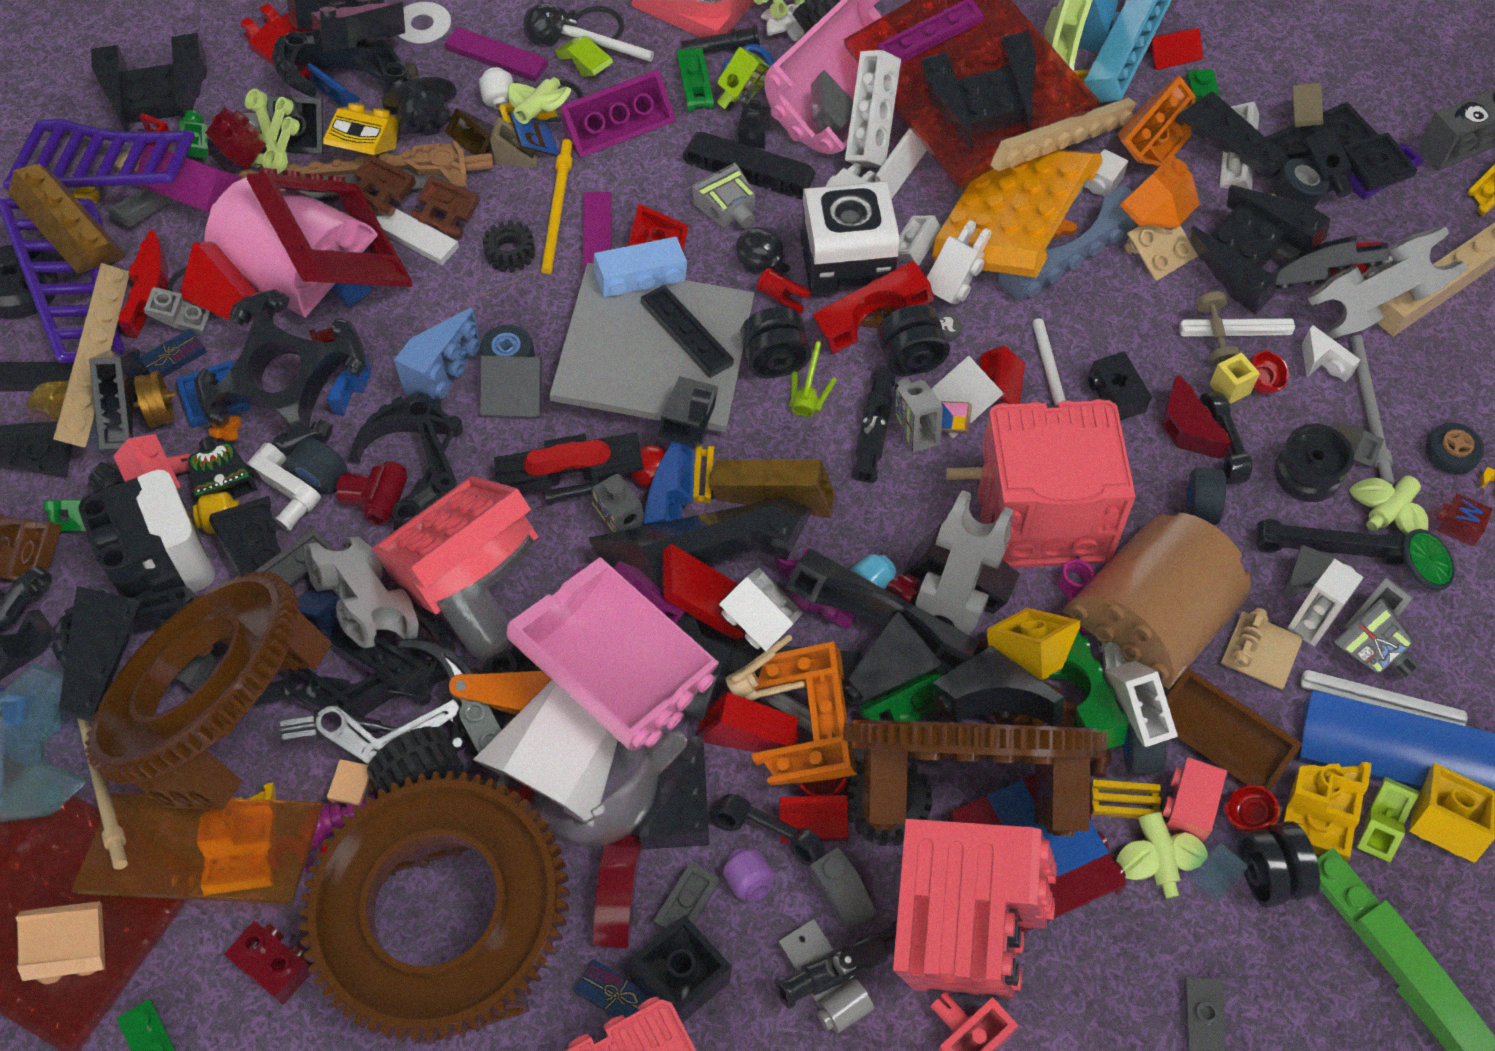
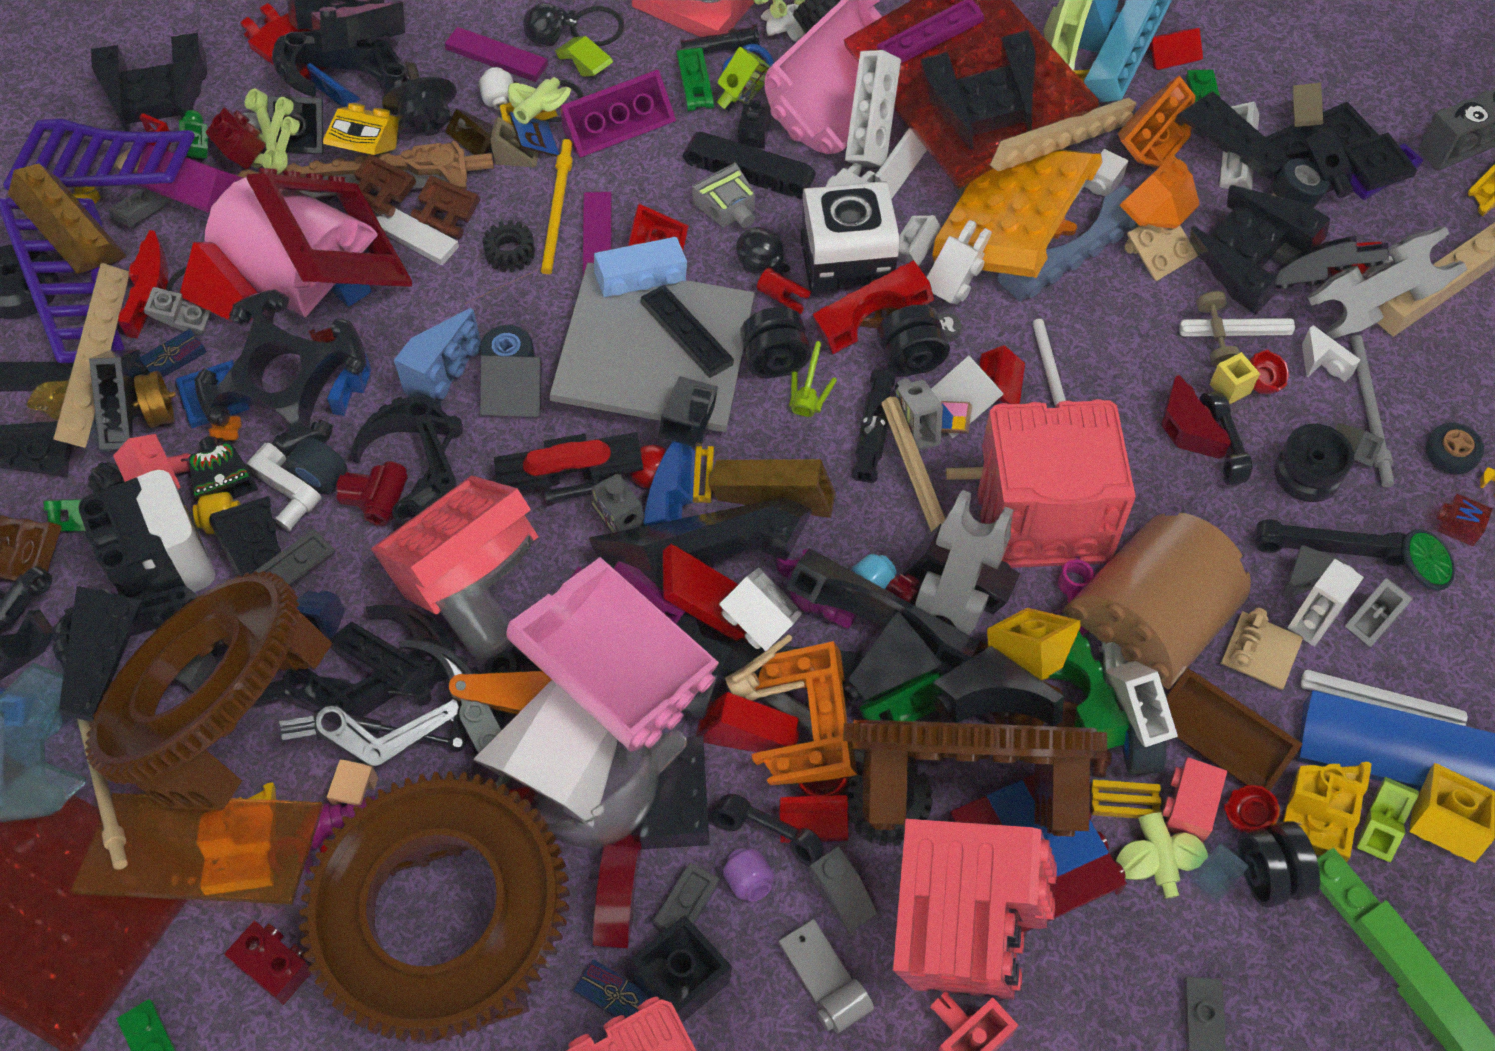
(60, 942): light nougat slope -> none
(363, 598): light grey piece -> none
(411, 754): black tyre -> none
(440, 25): white gear -> none
(609, 43): white bar -> none
(814, 978): black piece -> none
(830, 103): dark grey slope -> none
(913, 462): none -> tan axle
(1120, 383): black brick -> none
(1206, 494): black wheel -> none
(1379, 640): torso -> none
(1391, 503): yellowish green plant -> none

